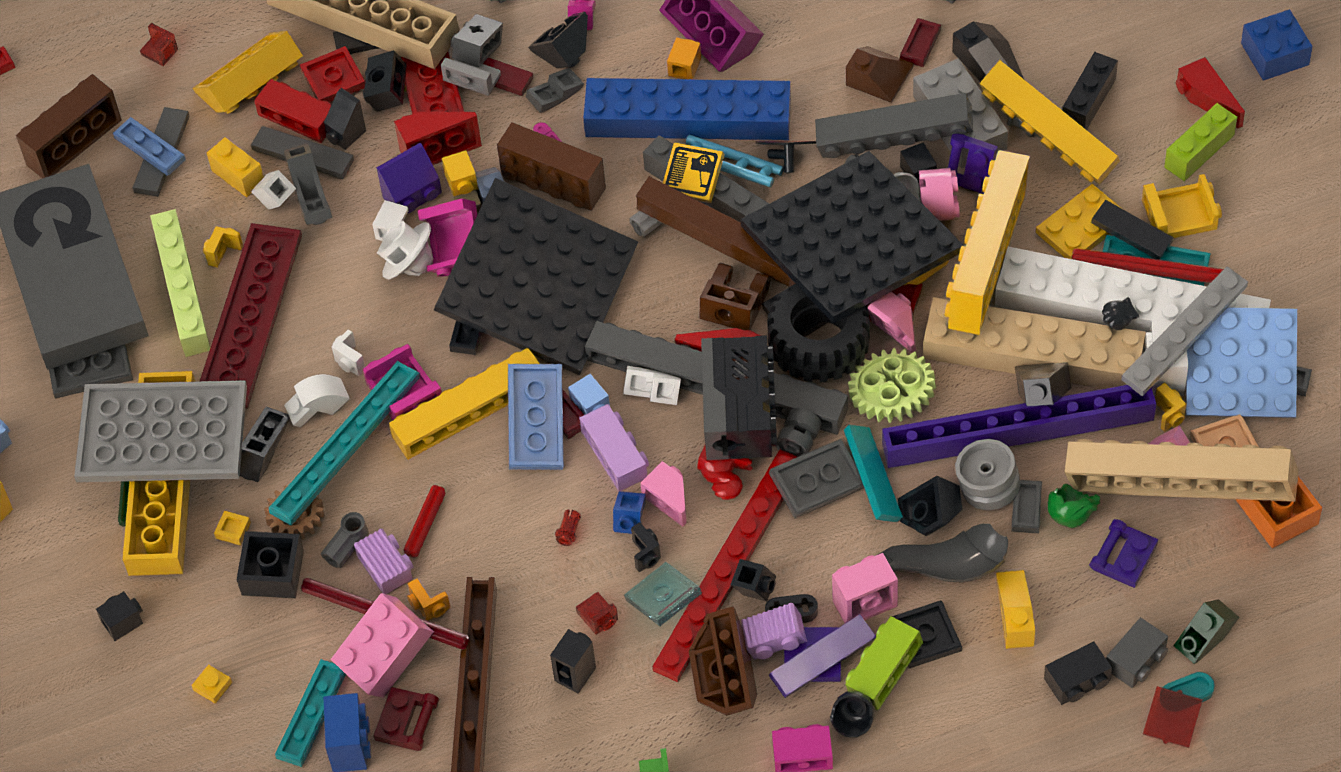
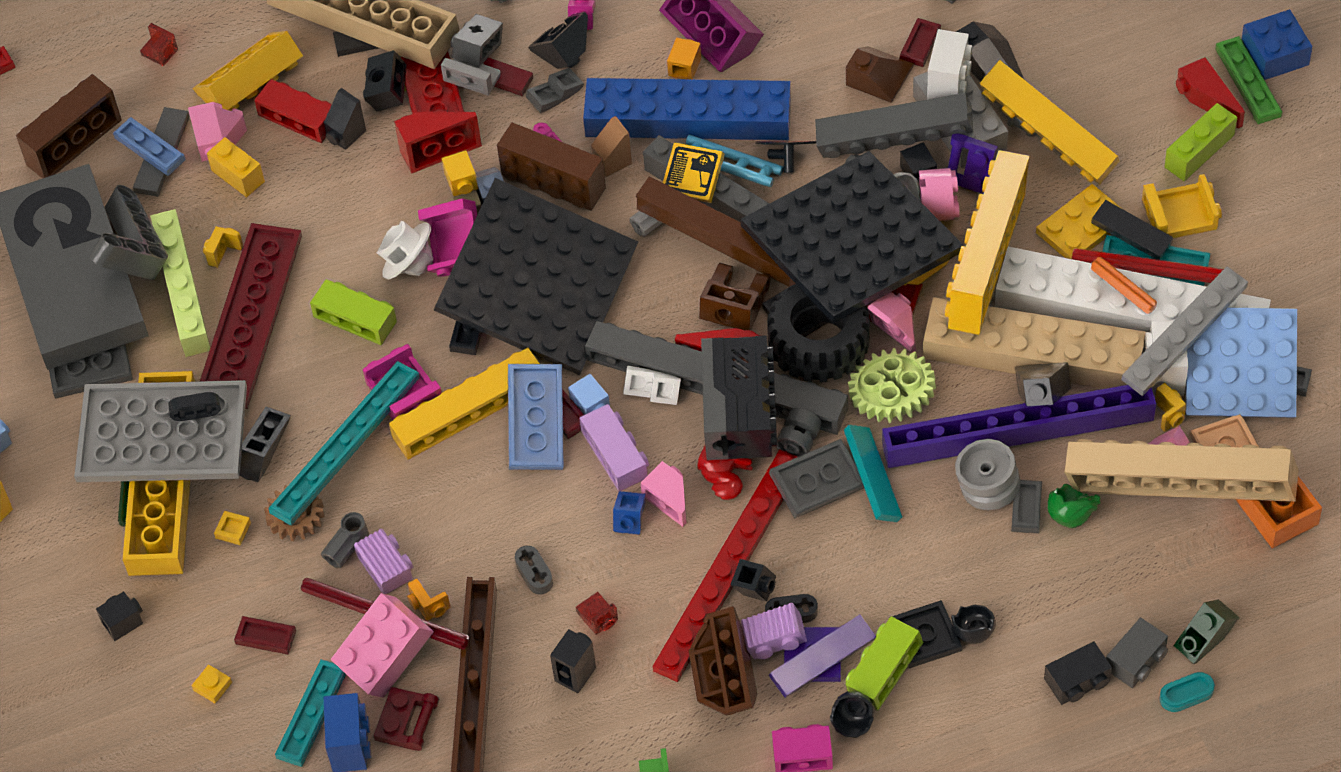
(136, 246): none -> dark grey beam
(194, 406): none -> black beam
(213, 124): none -> bright pink slope
(265, 635): none -> dark red tile
(270, 564): black brick -> none
(273, 189): white brick -> none
(307, 185): dark grey arch -> none
(315, 394): white brick -> none
(326, 159): dark grey tile -> none
(330, 73): red plate -> none
(346, 356): white bracket -> none
(353, 311): none -> lime brick
(388, 216): white panel -> none
(409, 179): dark purple slope -> none
(424, 521): red axle -> none
(528, 572): none -> dark grey beam
(566, 533): clear red pin -> none
(613, 147): none -> medium nougat slope
(649, 547): black bracket -> none
(662, 594): clear light blue tile -> none
(865, 588): bright pink brick -> none
(930, 505): black slope -> none
(949, 64): none -> white brick
(955, 560): dark grey animal -> none
(974, 623): none -> black hair
(1015, 609): yellow slope -> none
(1091, 89): black brick -> none
(1119, 313): black animal -> none
(1124, 285): none -> orange axle
(1132, 557): dark purple plate -> none
(1172, 717): clear red piece -> none
(1248, 80): none -> bright green tile

